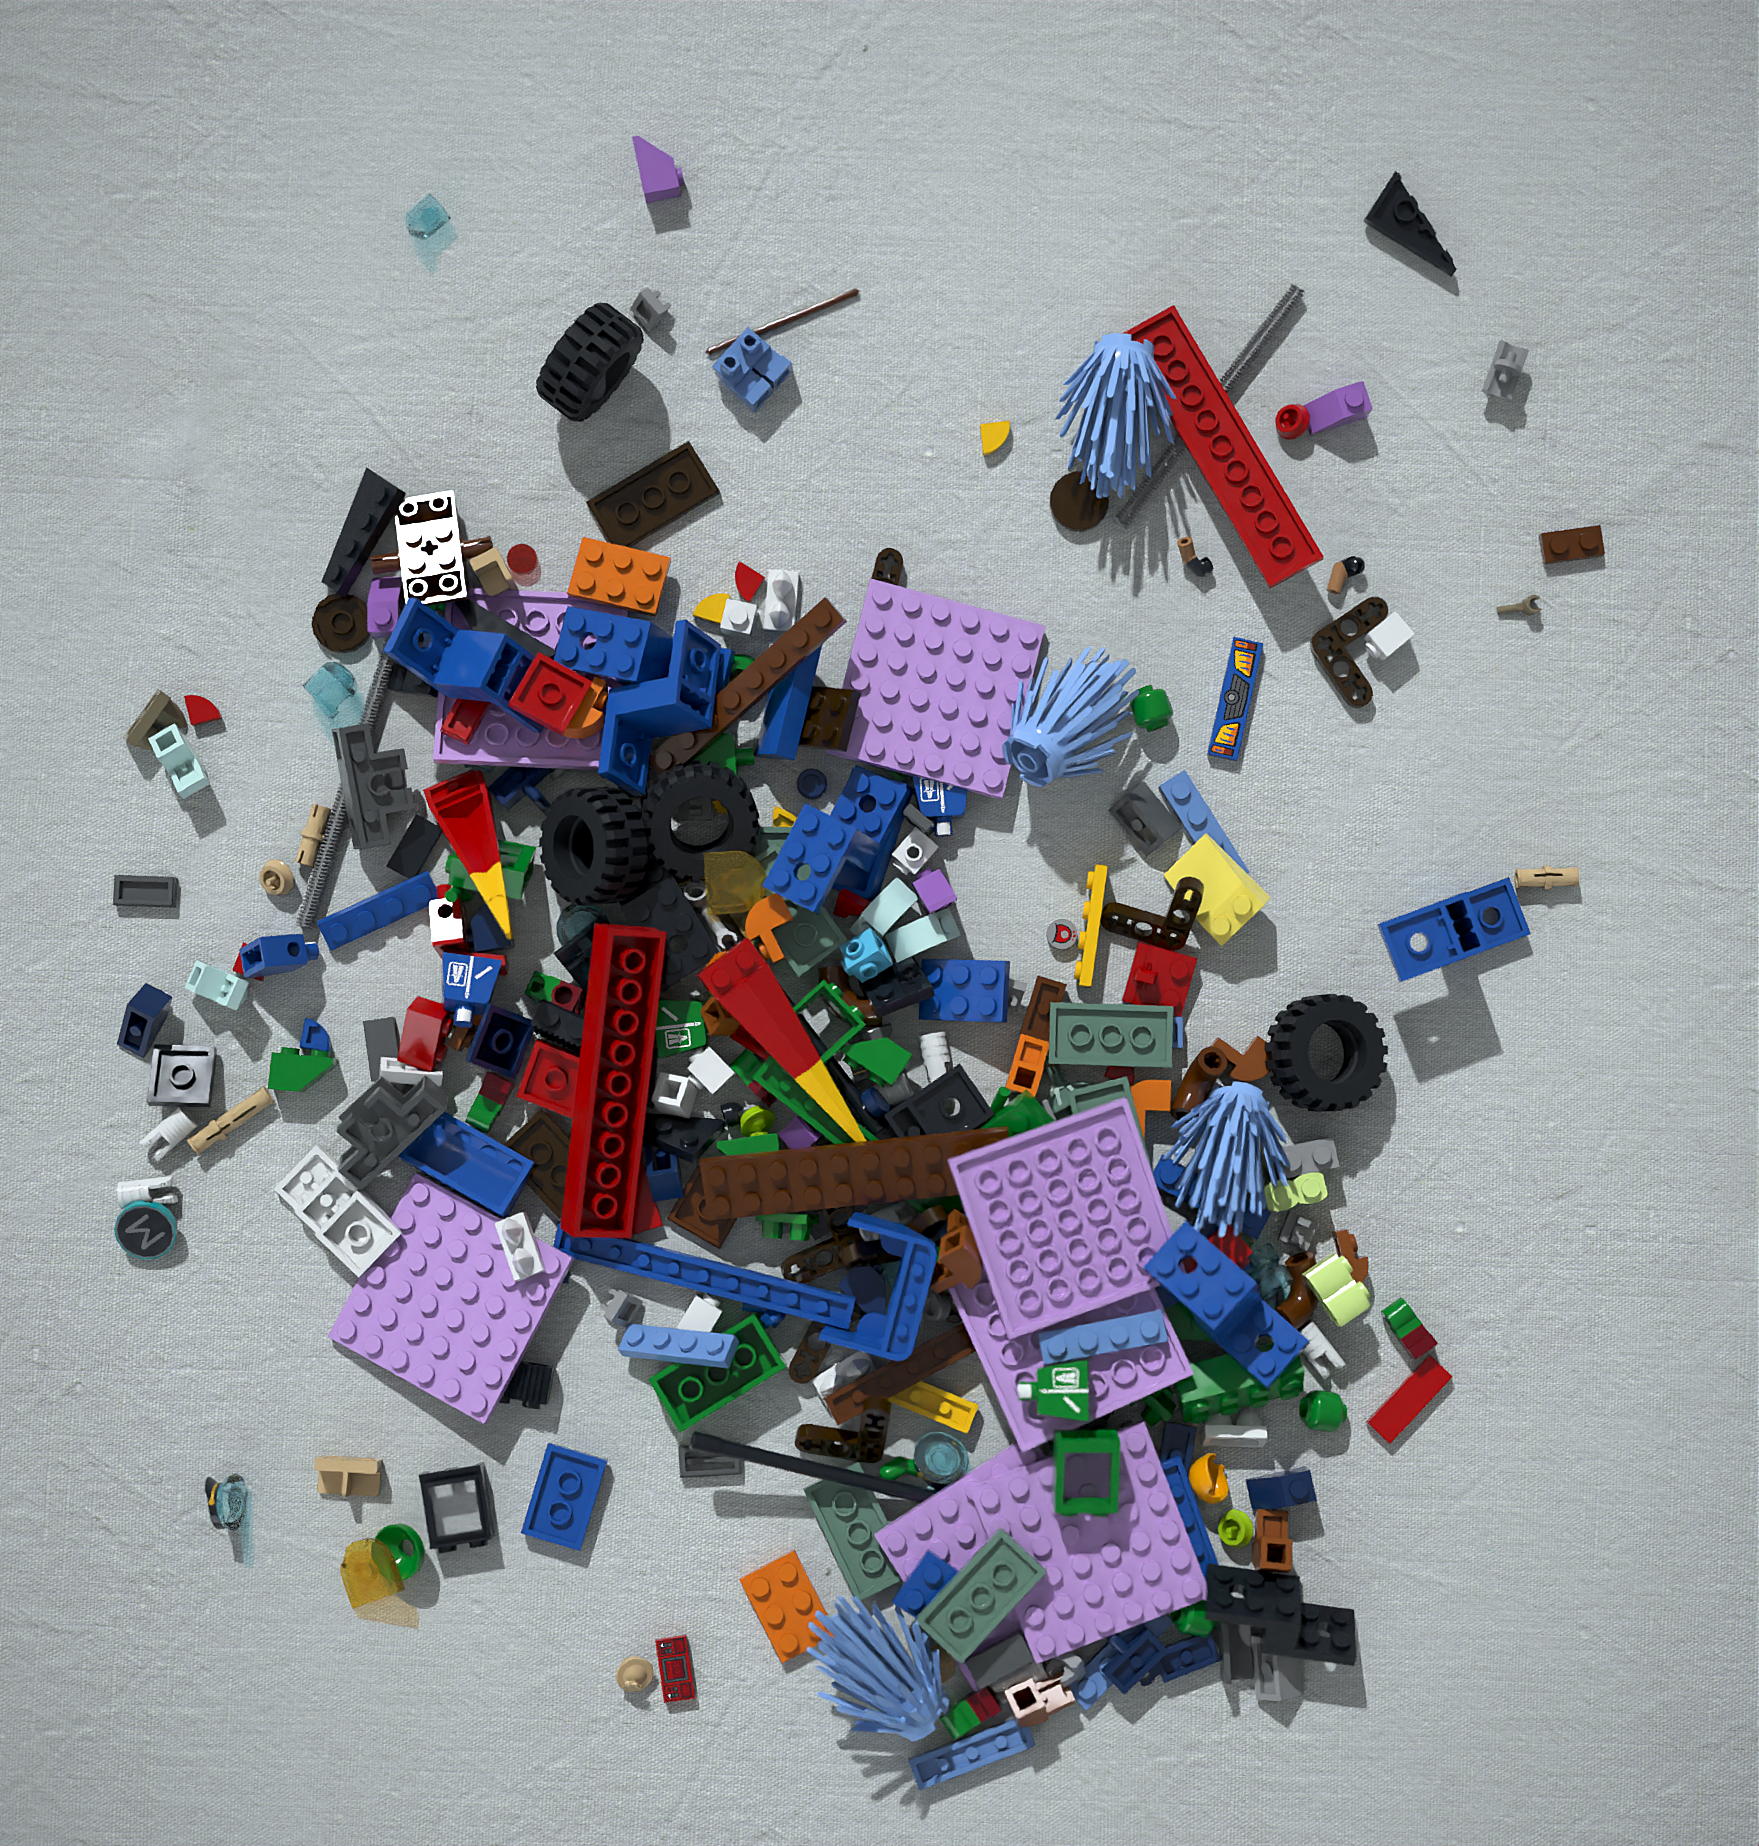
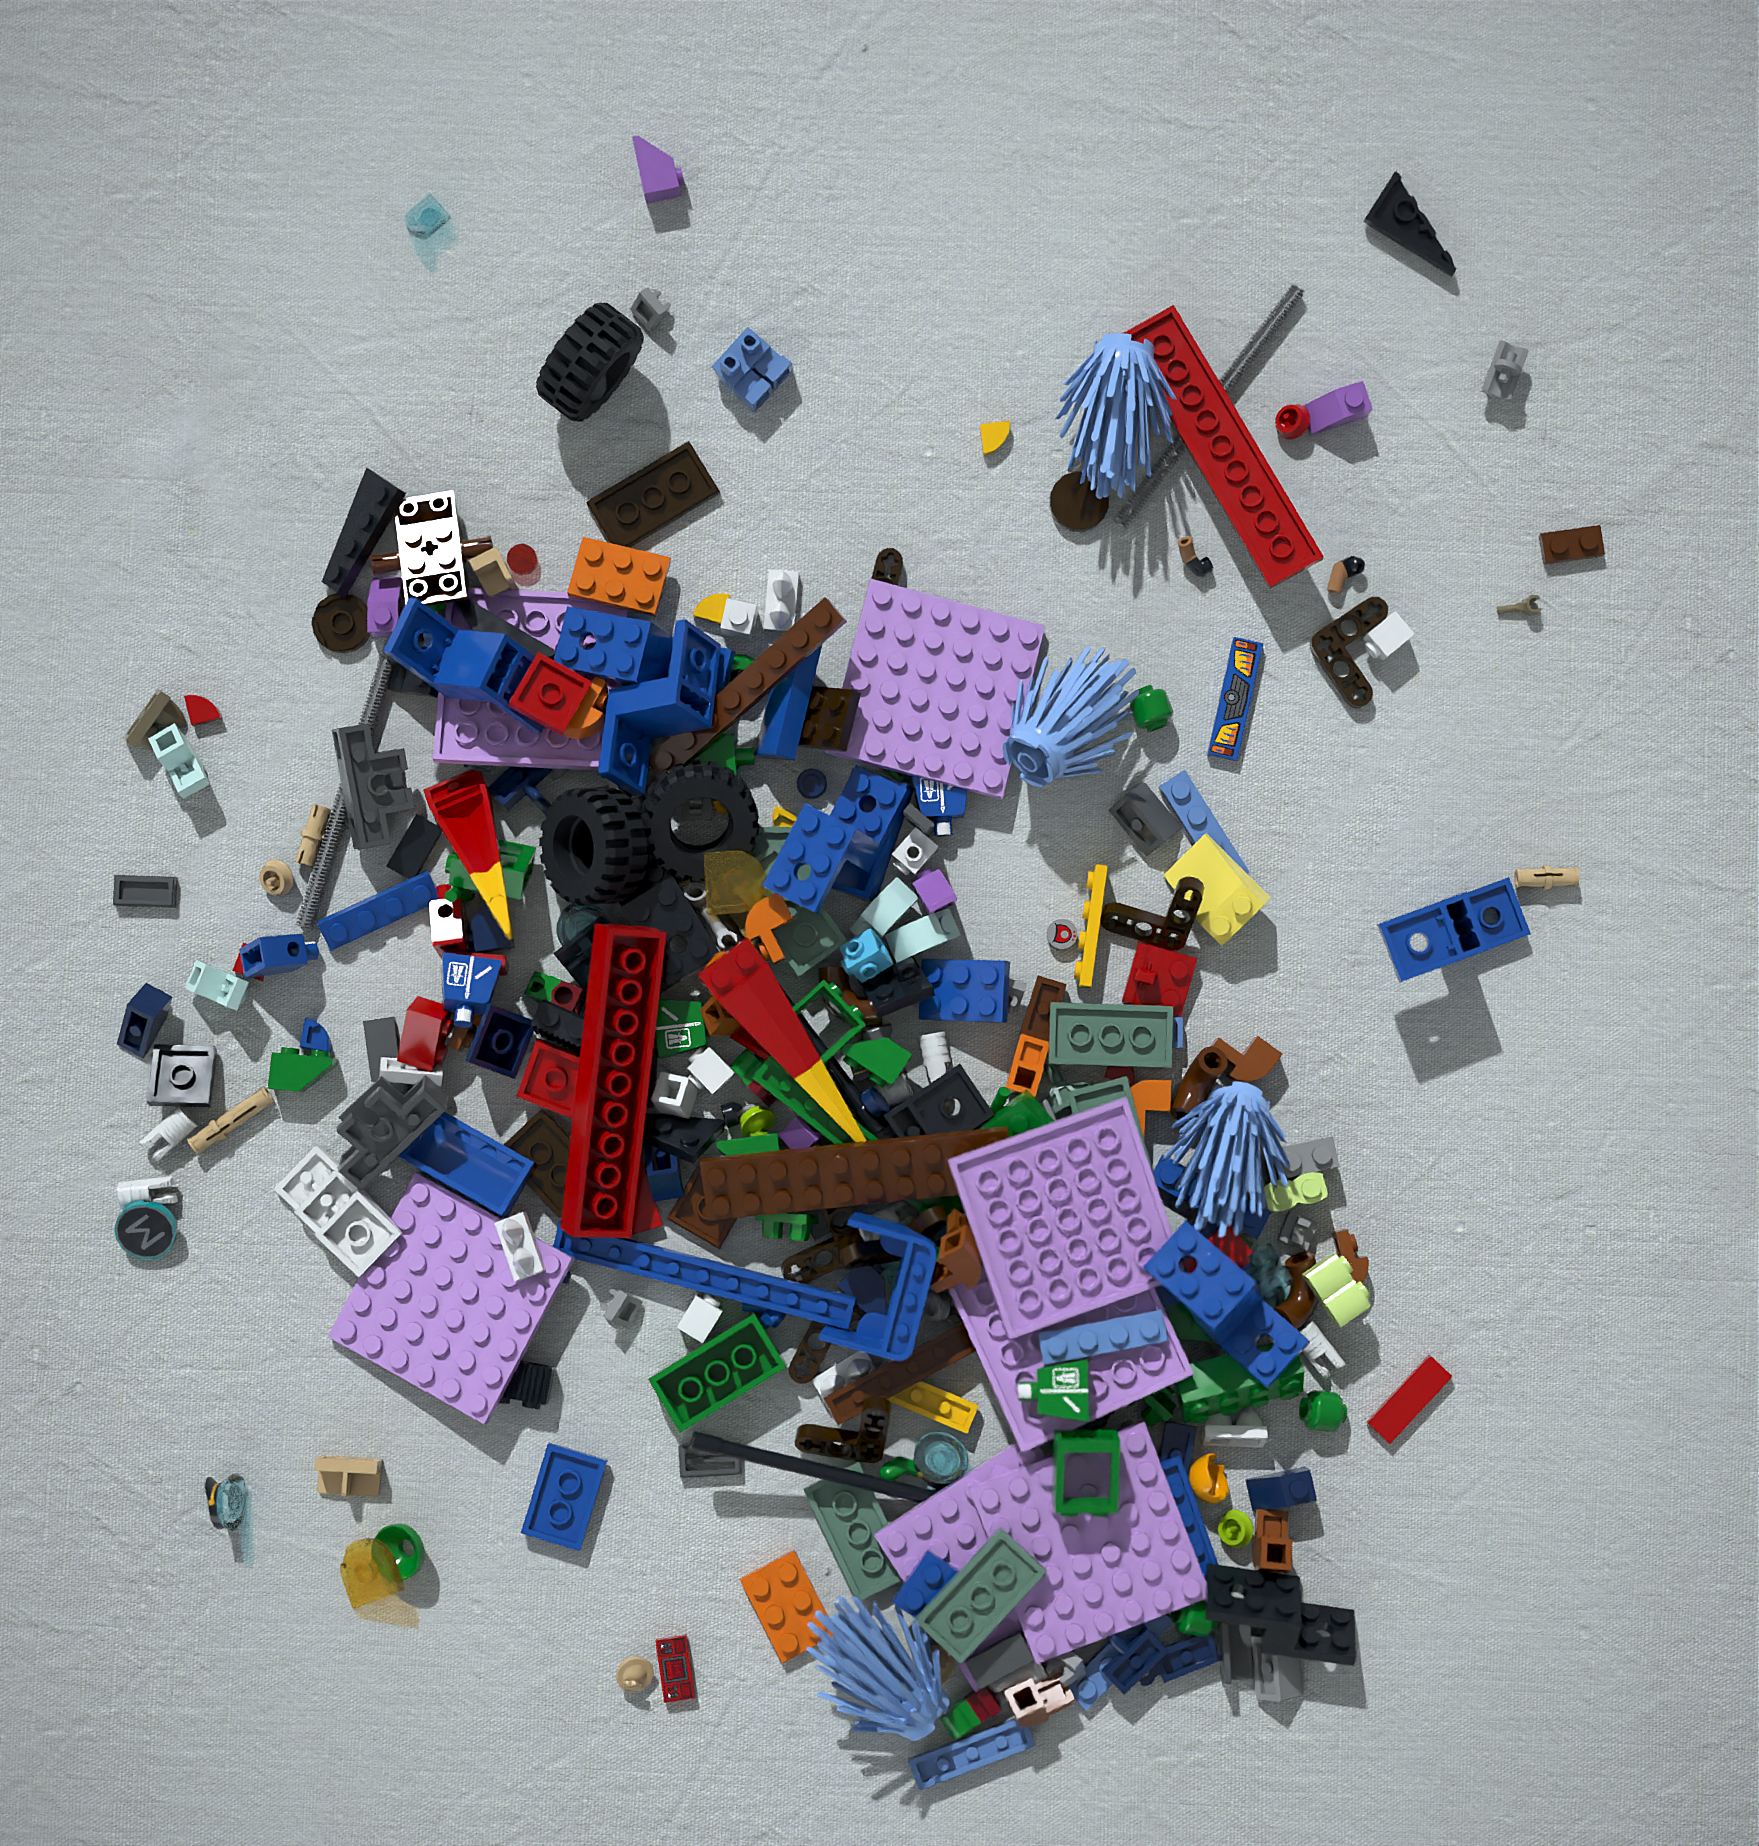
(331, 686): clear light blue helmet -> none
(457, 1507): window -> none
(464, 719): red tile -> none
(489, 1102): leg -> none
(678, 1345): medium blue plate -> none
(747, 581): red tile -> none
(787, 319): reddish brown axle -> none
(849, 904): red tile -> none
(1361, 1046): black tyre -> none
(1408, 1328): leg -> none

